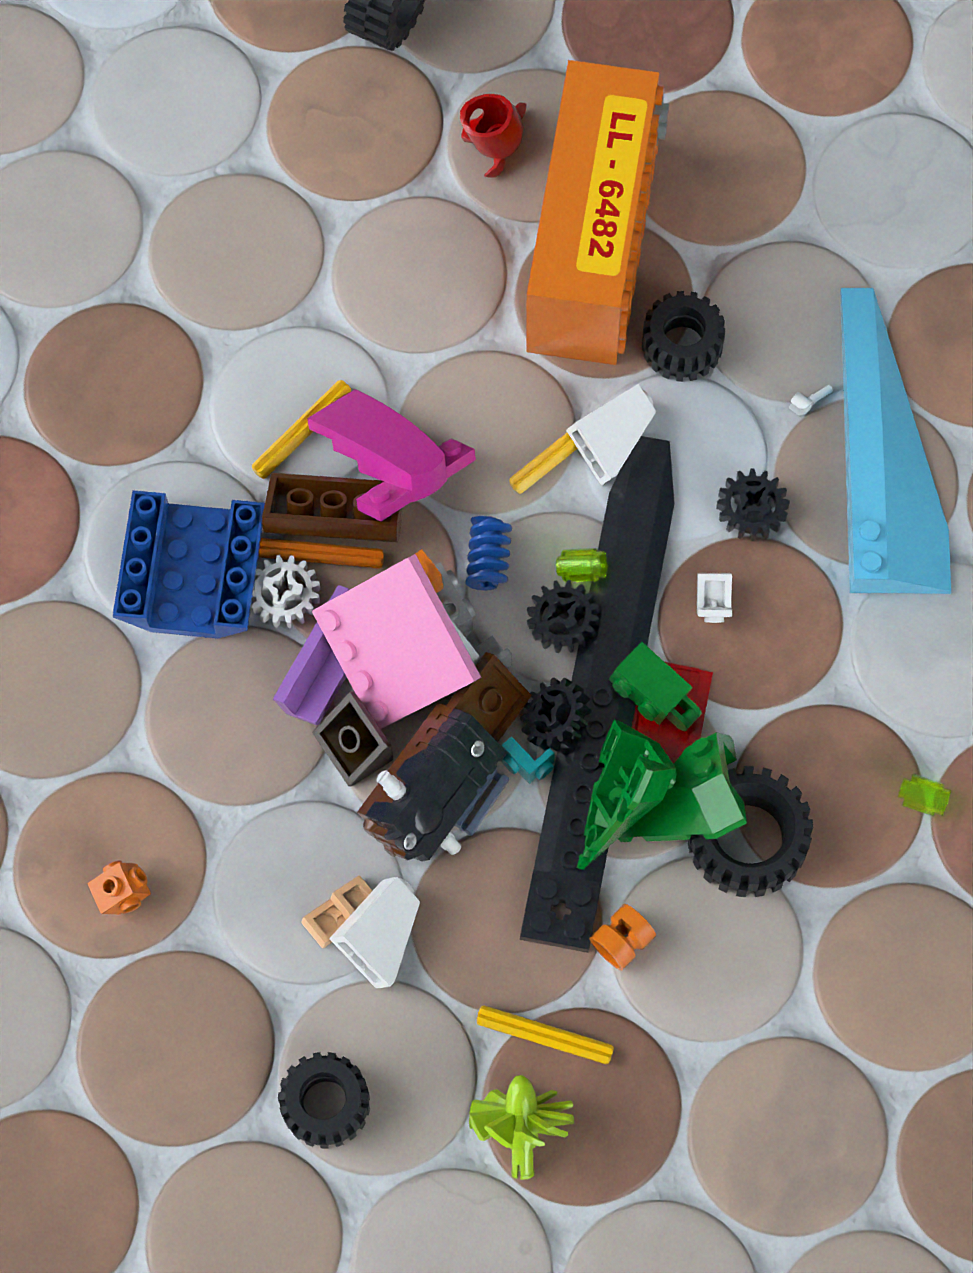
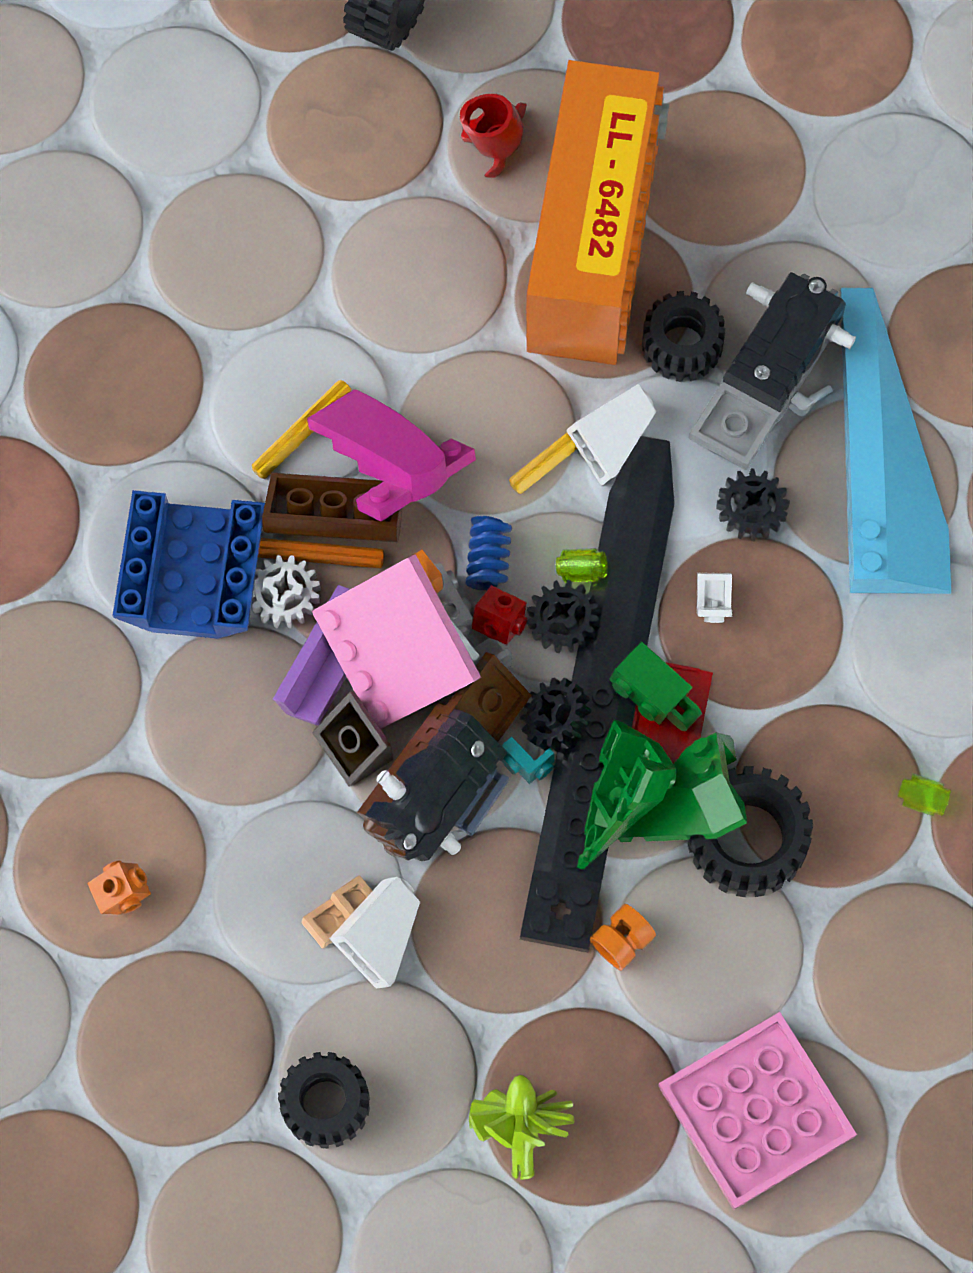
(499, 615): none -> red brick
(545, 1034): yellow axle -> none
(757, 1110): none -> bright pink plate
(771, 366): none -> piece

